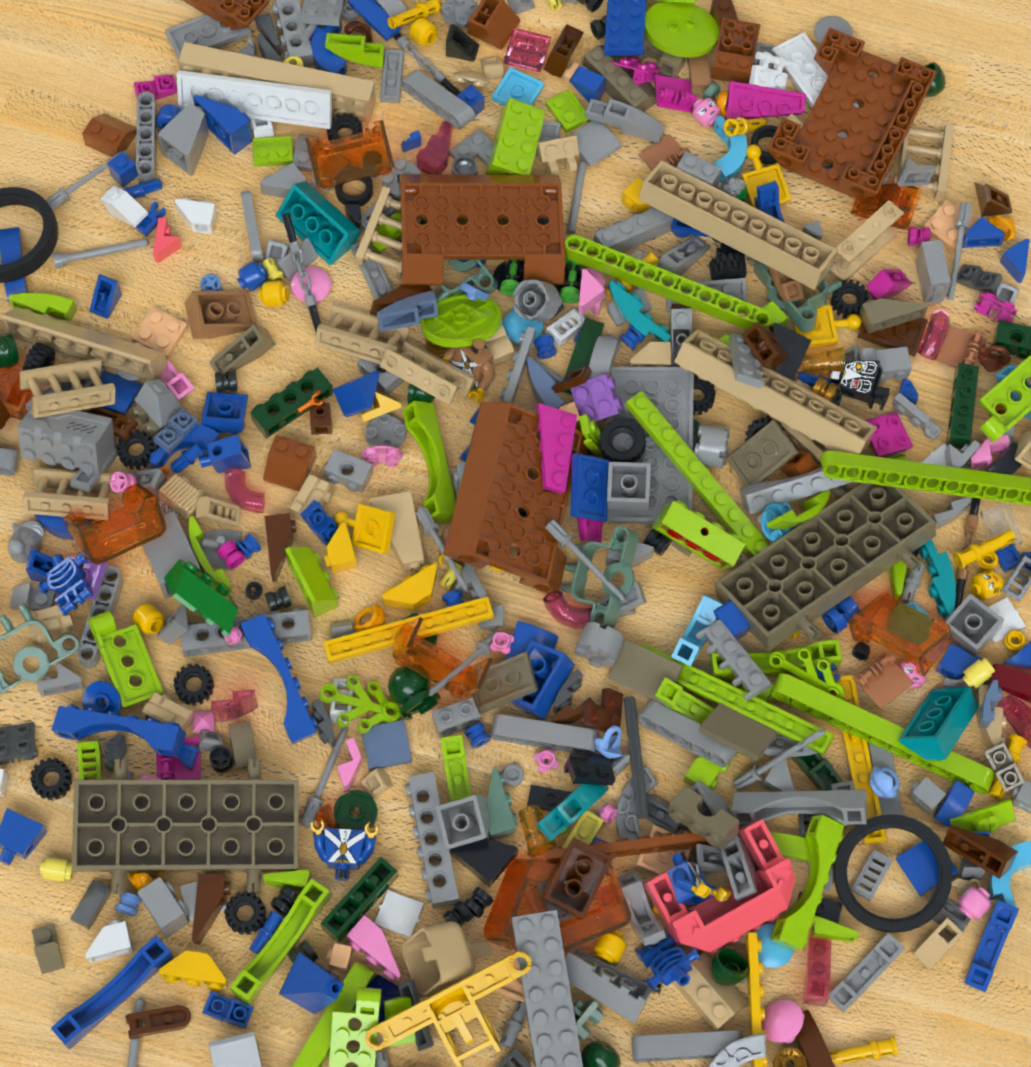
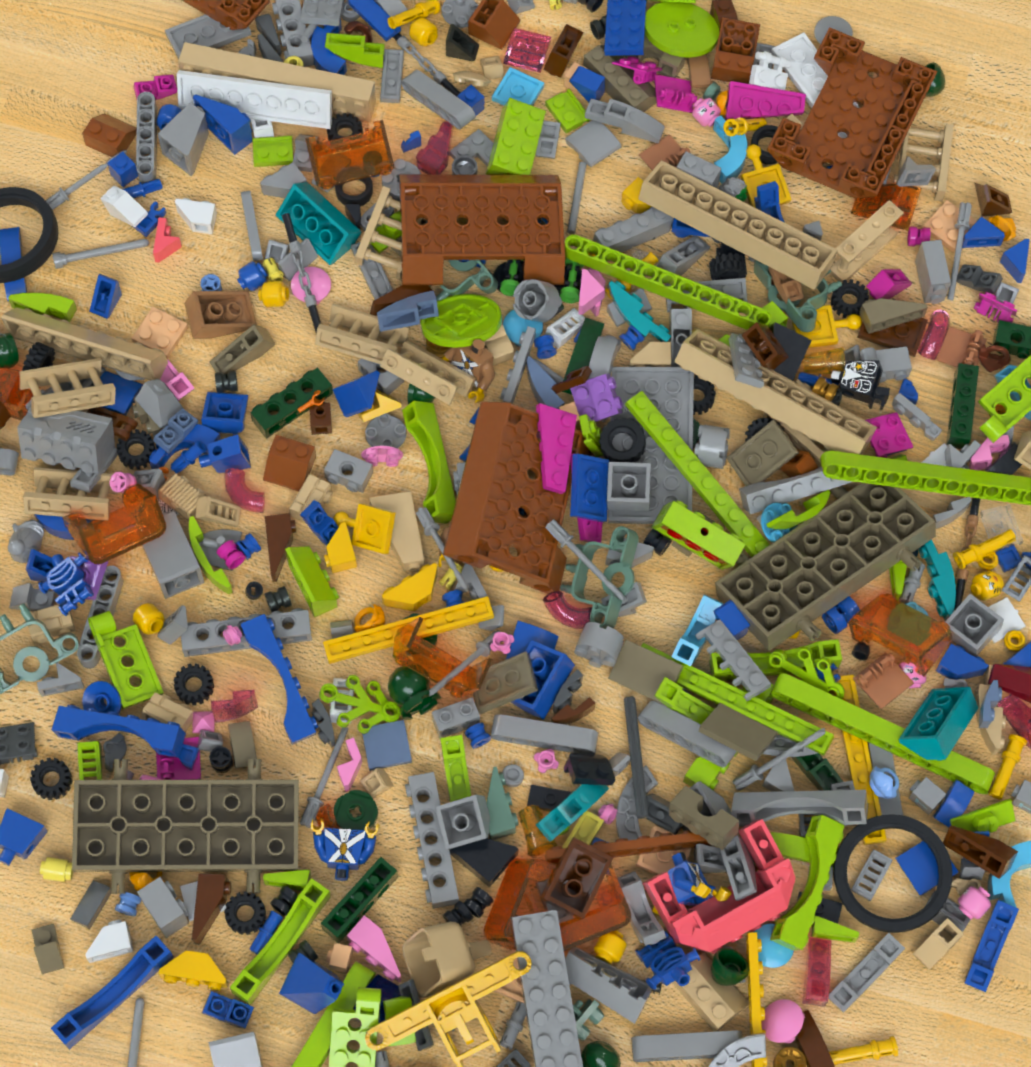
(158, 1021): reddish brown plate -> none
(202, 594): green wedge -> none
(399, 913): white piece -> none
(474, 293): medium blue plate -> none
(559, 148): tan plate -> none
(607, 714): copper plate -> none
(610, 744): light blue piece -> none
(978, 673): light yellow brick -> none
(1004, 766): dark tan slope -> none

